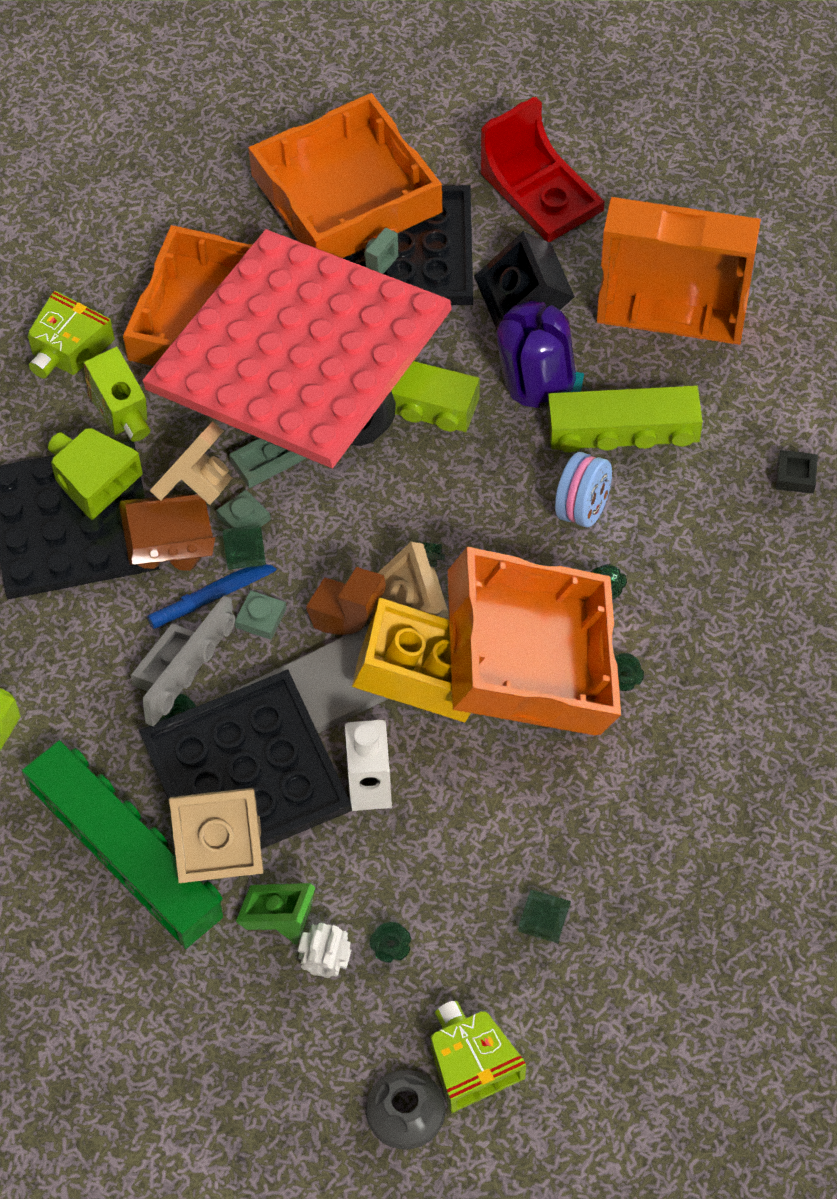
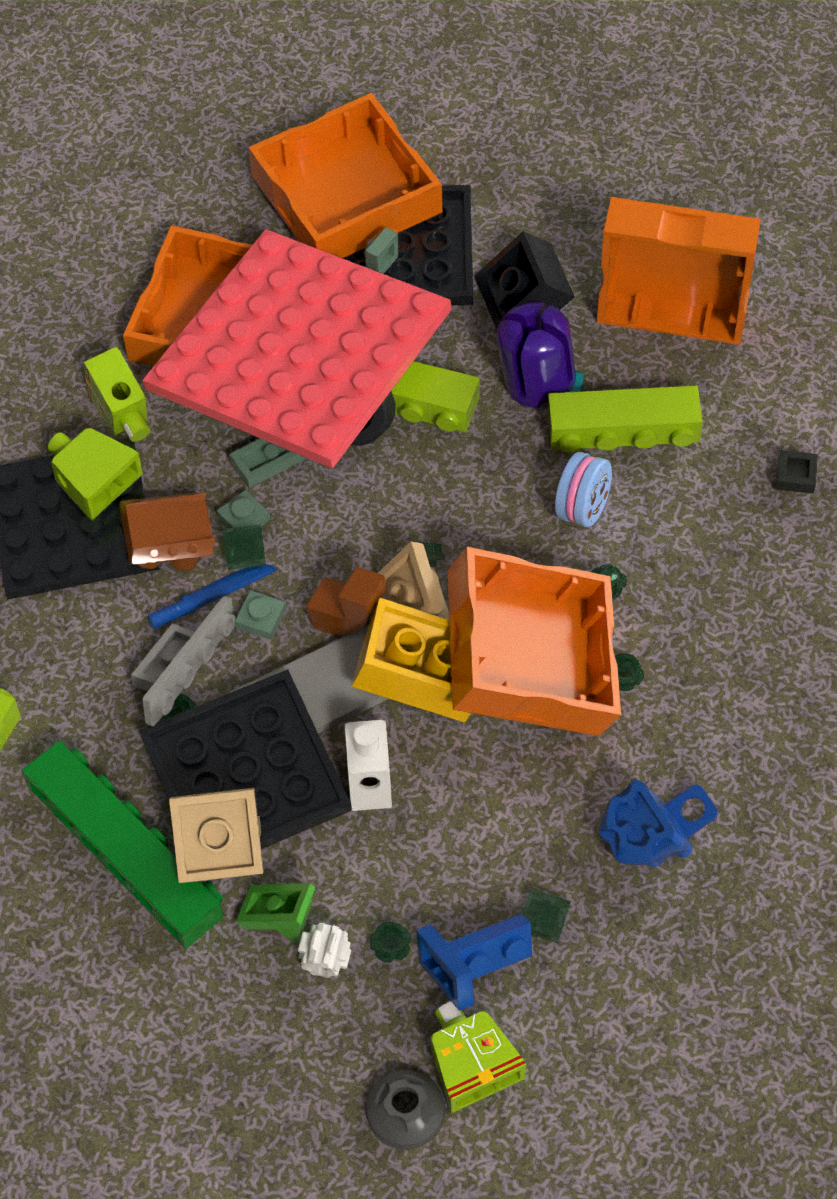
(67, 336): lime torso -> none
(199, 471): tan bracket -> none
(471, 956): none -> blue bracket
(532, 175): red bracket -> none
(646, 829): none -> blue piece

